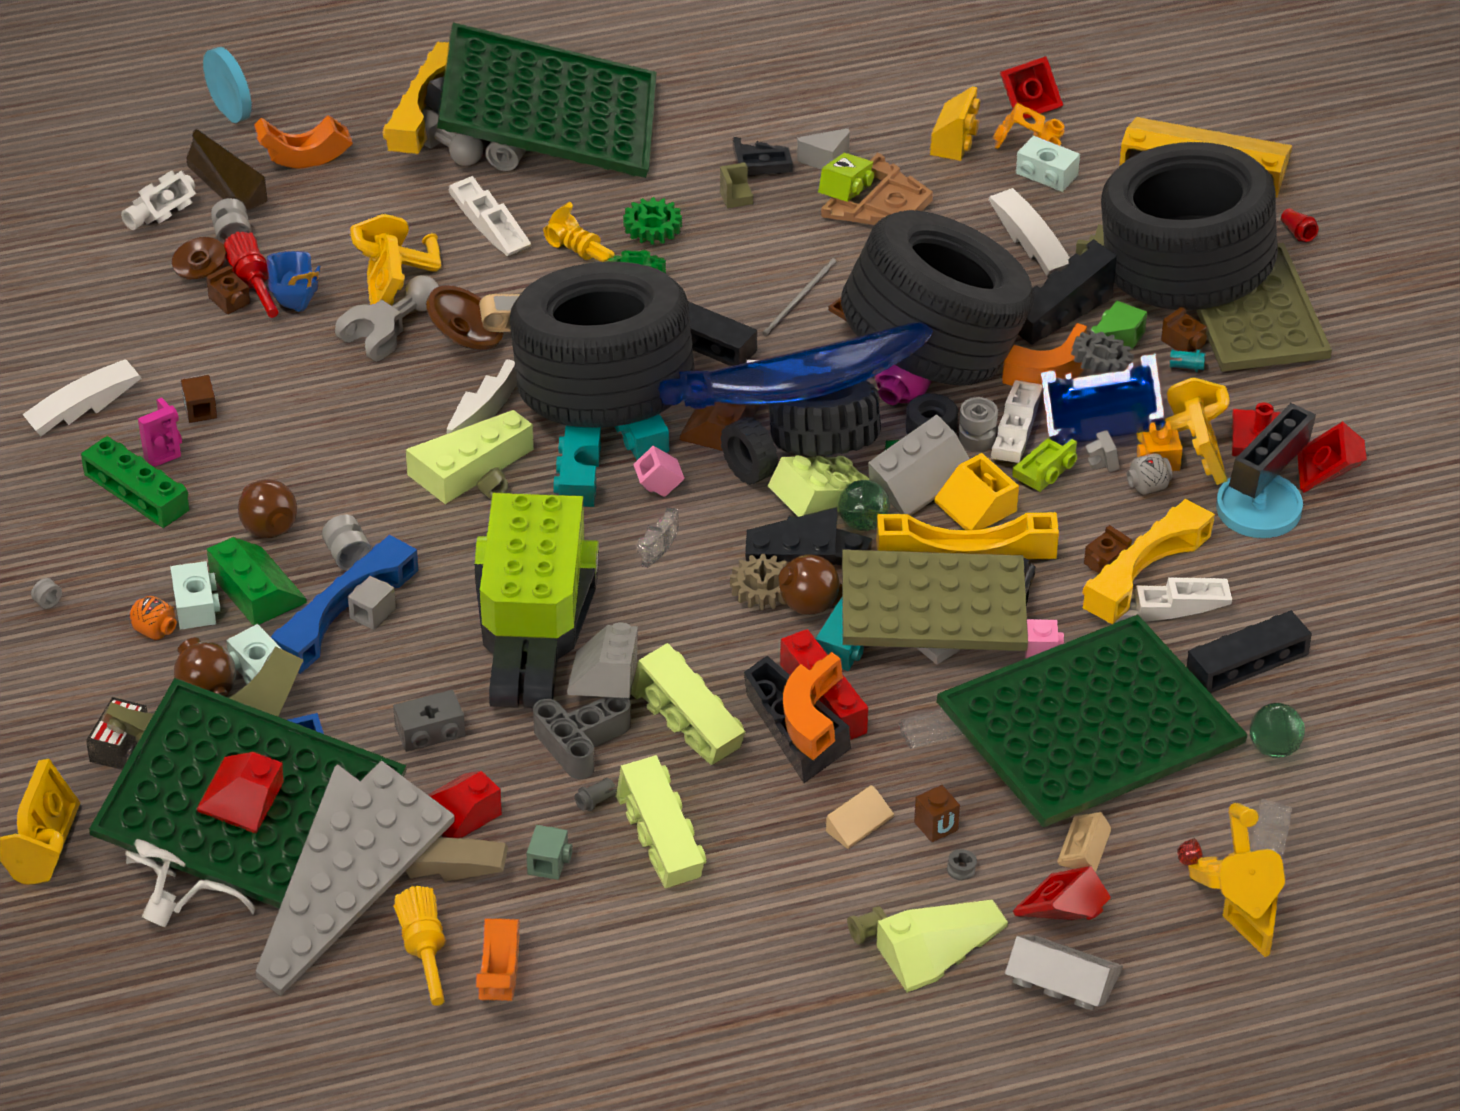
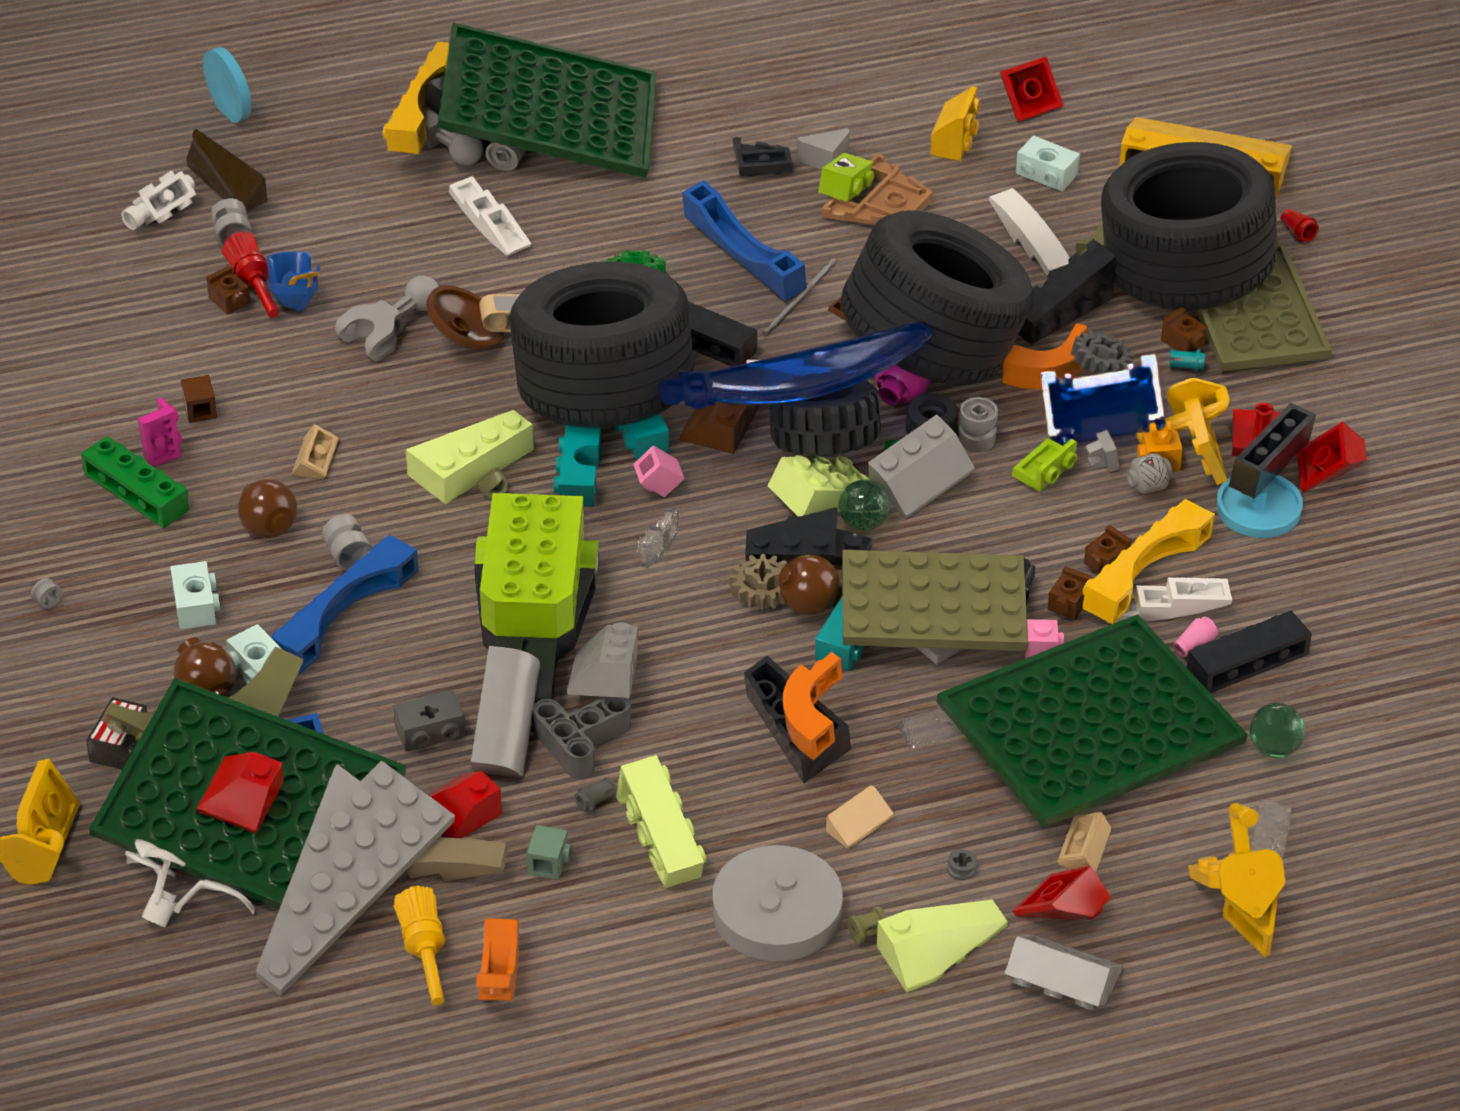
(76, 398): white slope -> none
(152, 617): orange head -> none
(198, 258): reddish brown dish -> none
(253, 580): green slope -> none
(307, 149): orange arch -> none
(315, 453): none -> tan slope
(371, 602): light grey brick -> none
(382, 242): yellow plate -> none
(488, 400): white slope -> none
(505, 712): none -> light grey brick
(566, 230): yellow piece -> none
(652, 220): green gear -> none
(687, 704): yellowish green wedge -> none
(734, 185): olive panel -> none
(749, 450): black tyre -> none
(773, 267): none -> blue arch
(777, 903): none -> light grey brick
(842, 697): red brick -> none
(937, 813): reddish brown brick -> none
(978, 494): yellow slope -> none
(1017, 421): white slope -> none
(1028, 535): yellow arch -> none
(1049, 131): light orange piece -> none
(1066, 594): none -> reddish brown brick
(1124, 323): bright green slope -> none
(1189, 852): clear red hinge -> none
(1198, 633): none -> bright pink cone

